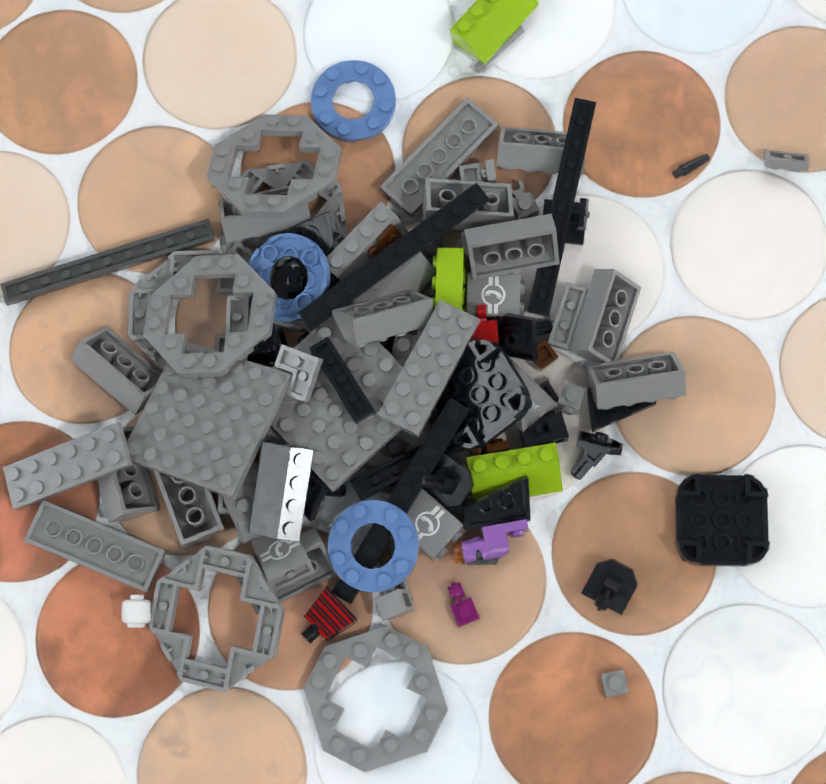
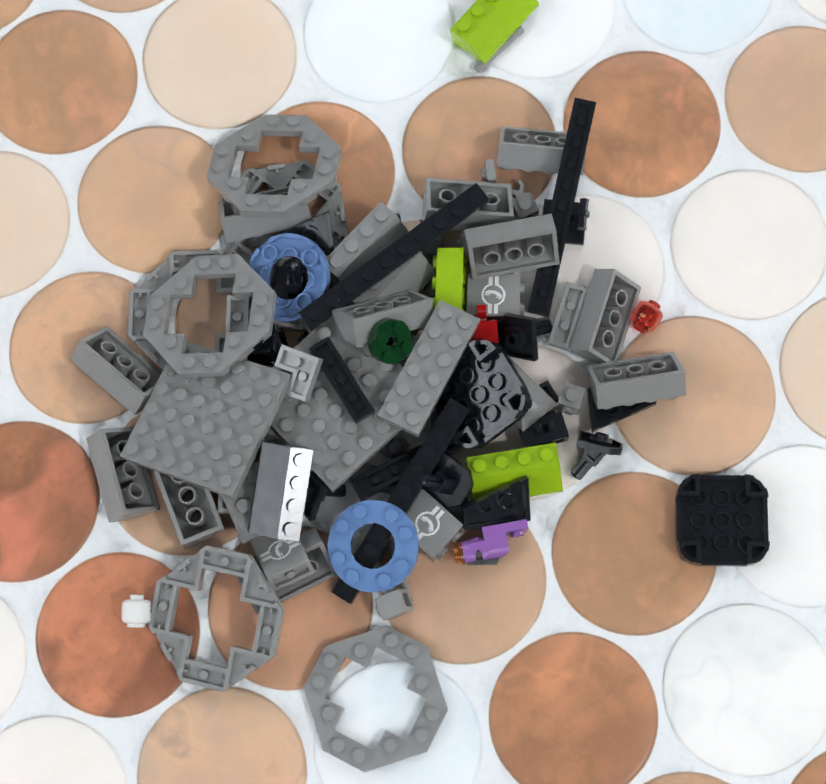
(67, 466): light grey plate -> none
(95, 546): light grey plate -> none
(107, 262): dark grey plate -> none
(327, 617): torso -> none
(353, 129): medium blue plate -> none
(385, 239): reddish brown plate -> none
(401, 345): none -> dark green plate
(439, 155): light grey plate -> none
(464, 610): magenta plate -> none
(470, 172): light grey plate -> none
(496, 445): reddish brown plate -> none
(546, 355): reddish brown plate -> none
(611, 585): black piece -> none
(614, 683): light grey plate -> none
(646, 316): none -> clear red head
(688, 167): black animal -> none
(779, 159): light grey plate -> none

